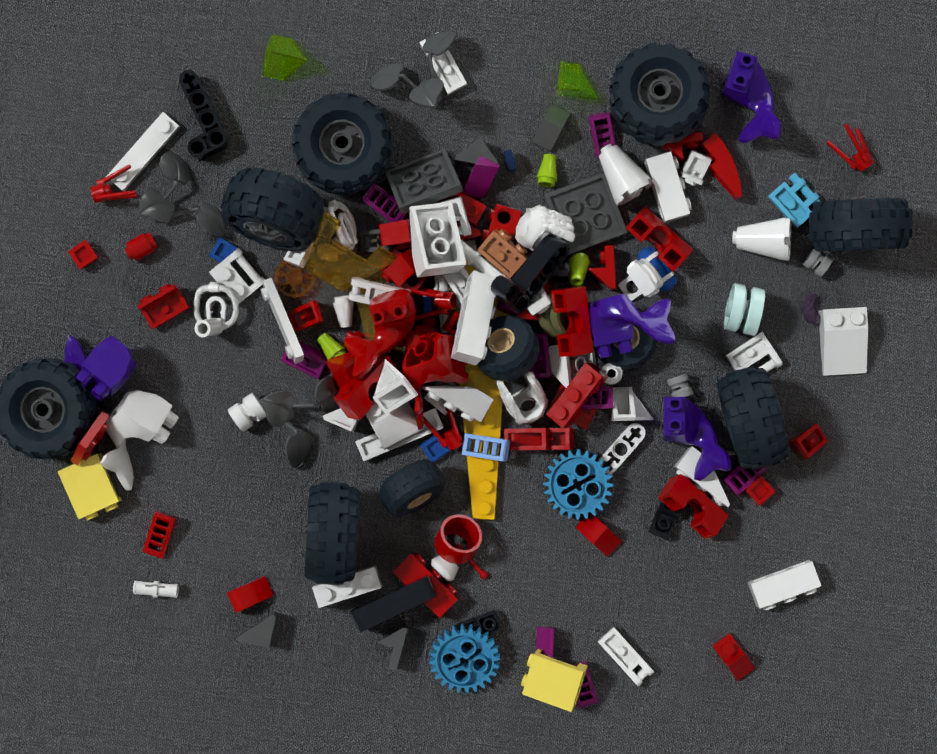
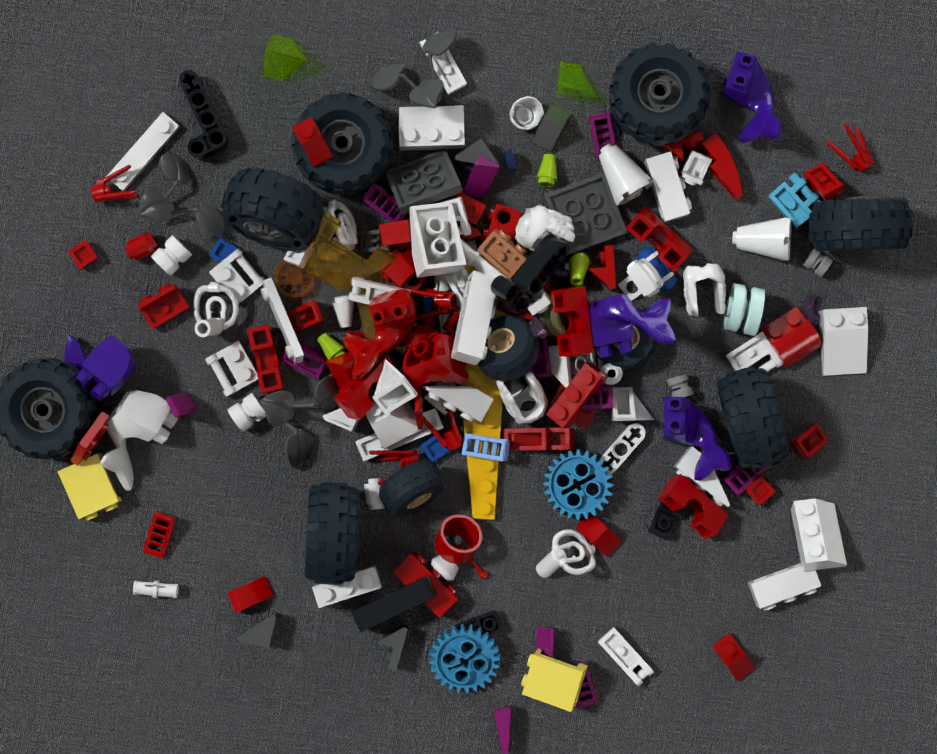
(171, 255): none -> white wheel
(181, 404): none -> magenta slope
(238, 363): none -> white plate
(267, 359): none -> red arch
(312, 142): none -> red slope
(372, 494): none -> white brick
(404, 457): none -> red plant
(431, 128): none -> white slope
(503, 723): none -> magenta slope
(526, 113): none -> white hair
(537, 328): none -> clear purple plate
(558, 558): none -> white piece
(695, 273): none -> white piece
(792, 337): none -> red brick
(817, 534): none -> white slope
(823, 182): none -> red slope

